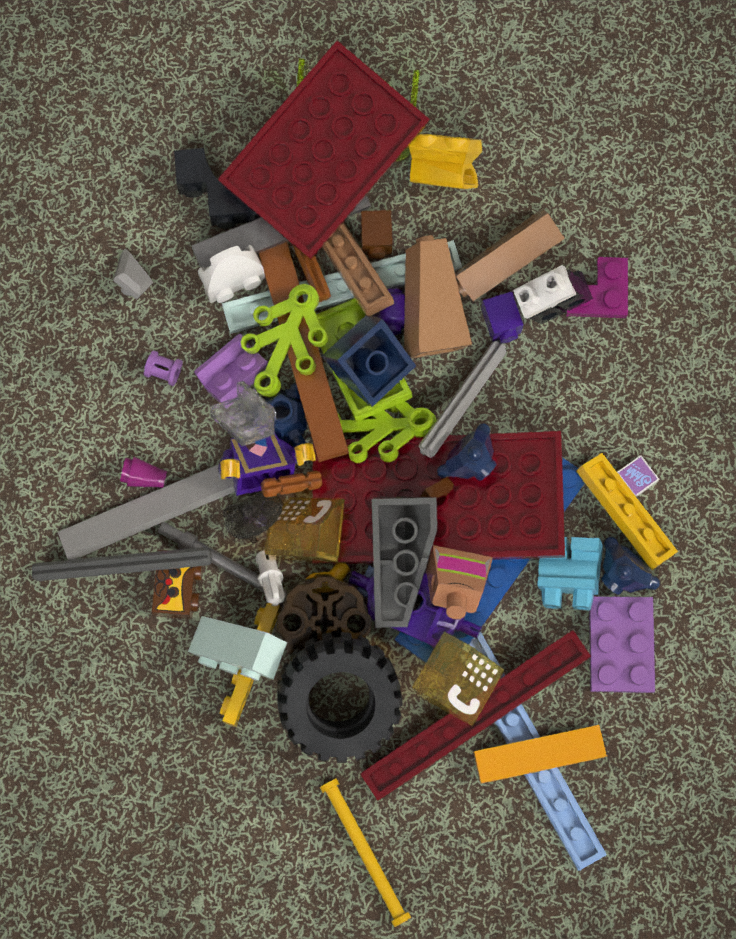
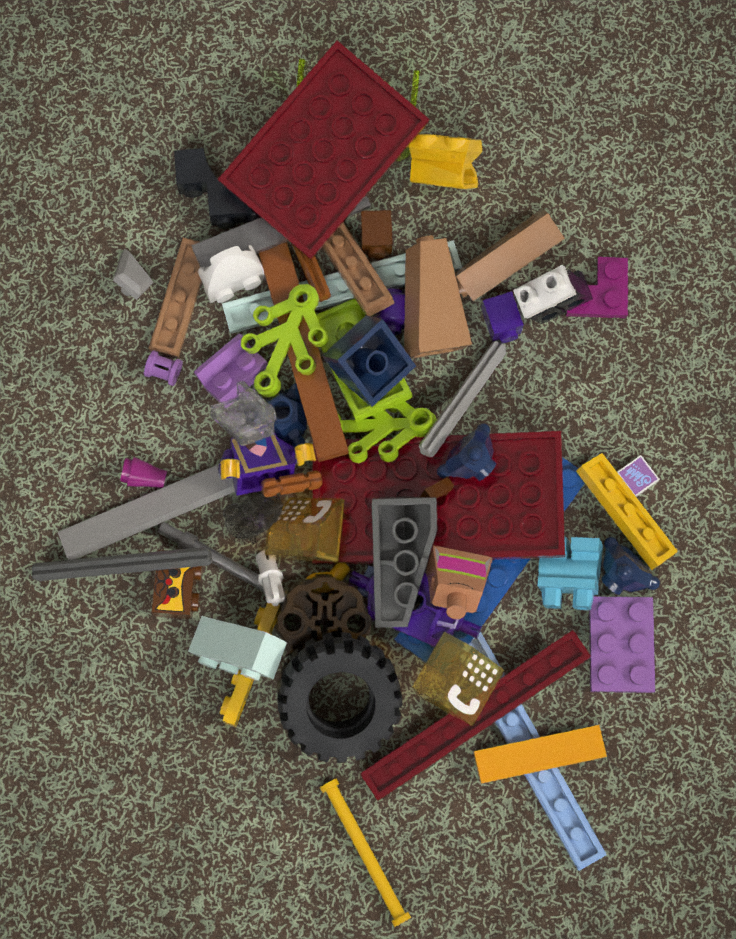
(177, 303): none -> medium nougat tile

